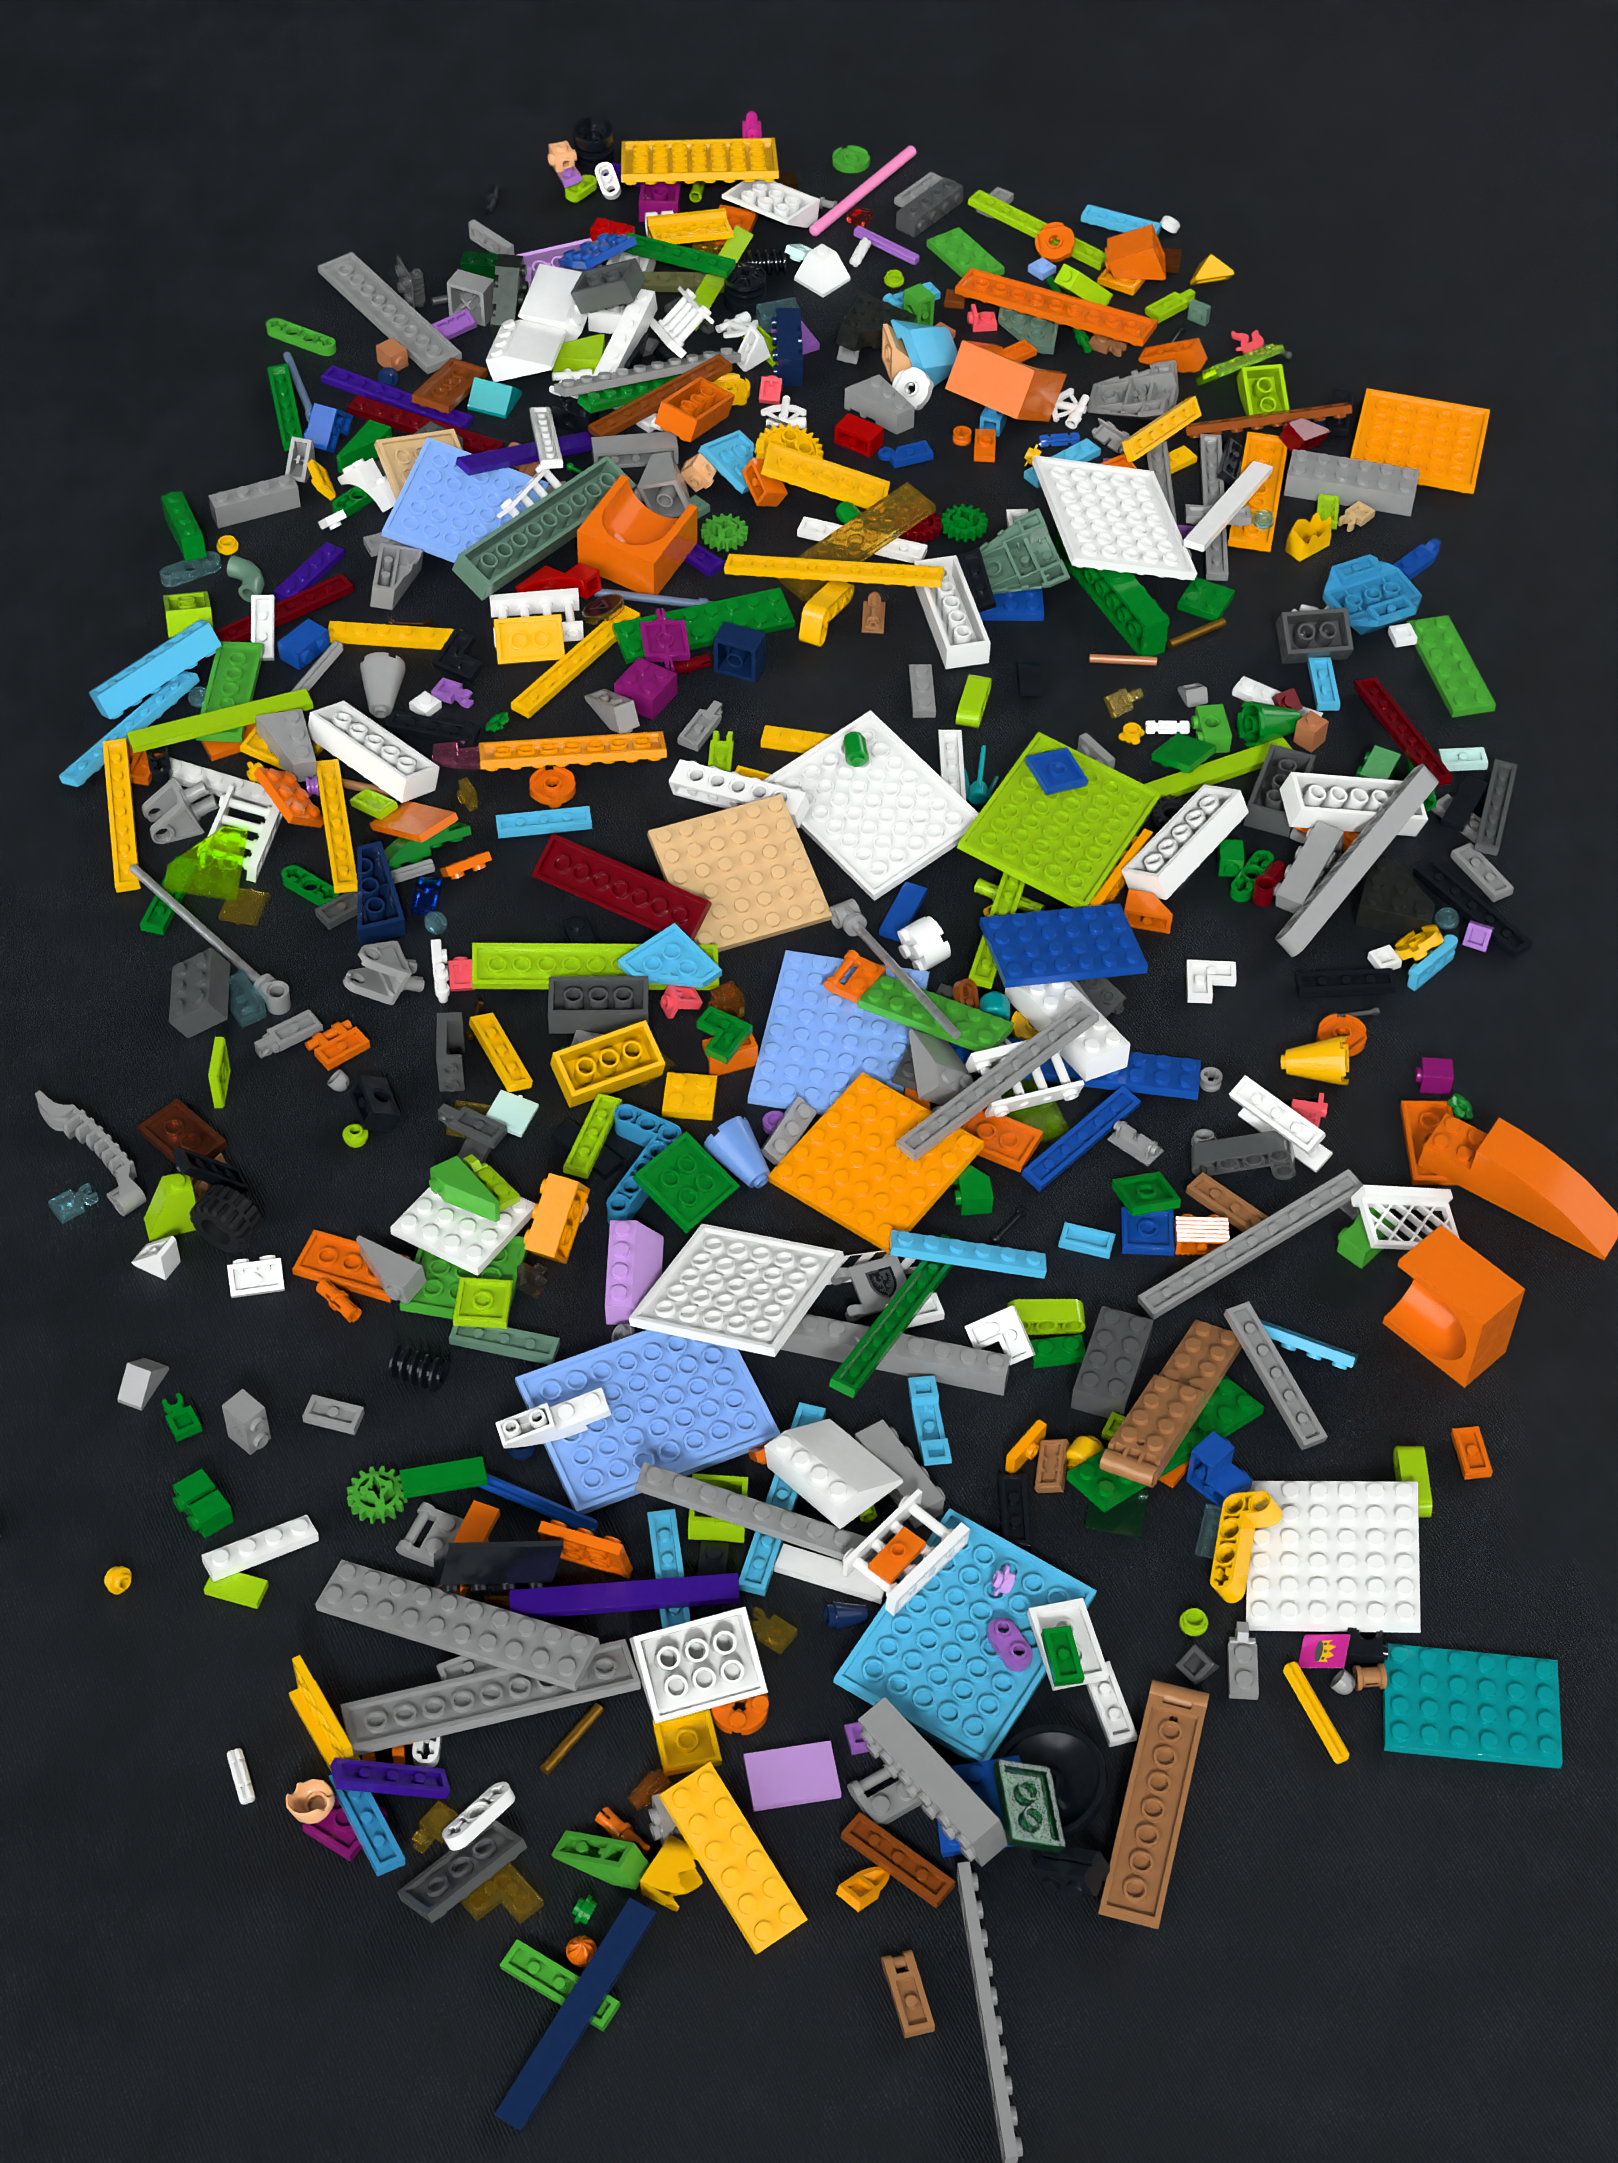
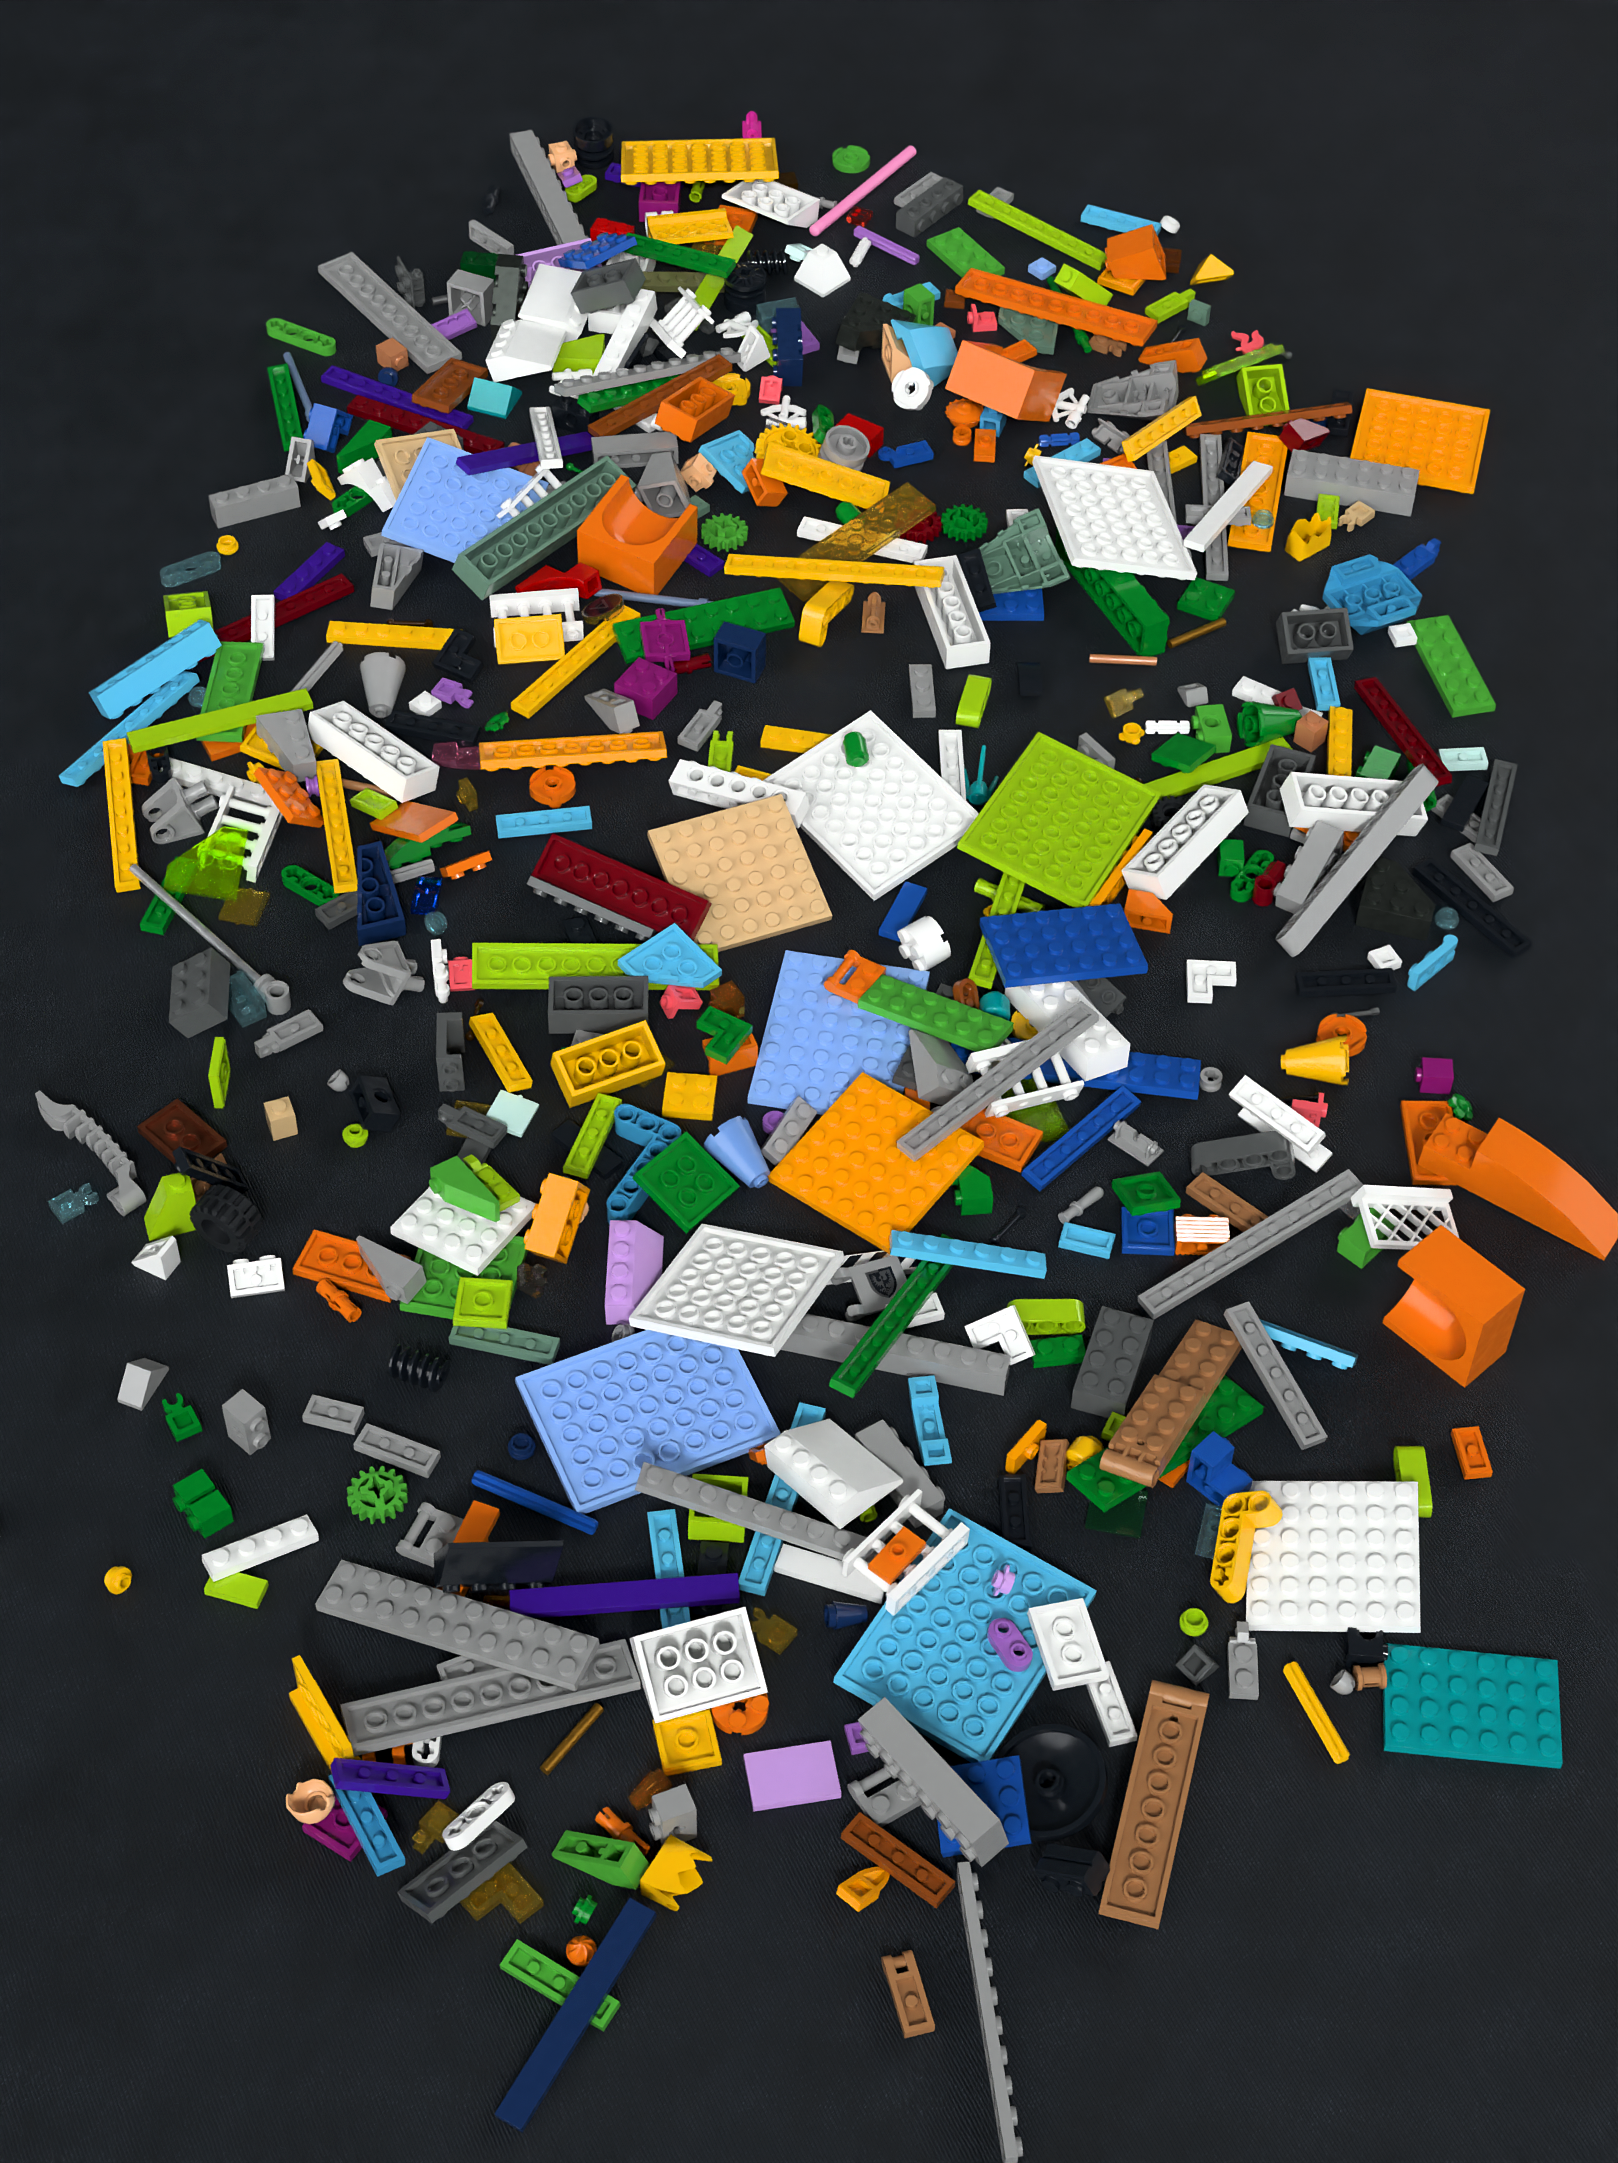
(183, 526): green brick -> none
(241, 1776): white axle -> none
(248, 574): sand green cylinder -> none
(280, 1118): none -> tan brick
(303, 644): blue brick -> none
(341, 1048): orange plate -> none
(397, 1450): none -> light grey plate
(443, 1477): green tile -> none
(546, 188): none -> light grey brick
(555, 1422): white slope -> none
(583, 906): none -> plate
(587, 1549): orange plate -> none
(608, 182): white plate -> none
(732, 1858): yellow plate -> none
(822, 422): none -> green beam
(845, 447): none -> light grey wheel
(848, 916): flat silver piece -> none
(880, 402): light grey wedge -> none
(894, 278): lime plate -> none
(964, 412): none -> orange piece
(1028, 1806): clear green plate -> none
(1055, 231): orange plate -> none
(1056, 771): blue tile -> none
(1062, 1656): green plate -> none
(1076, 1208): none -> light grey piece
(1202, 1136): light grey plate -> none
(1324, 1651): dark pink sticker -> none
(1339, 741): none -> yellow plate
(1417, 944): yellow plate -> none
(1477, 936): medium lavender plate -> none

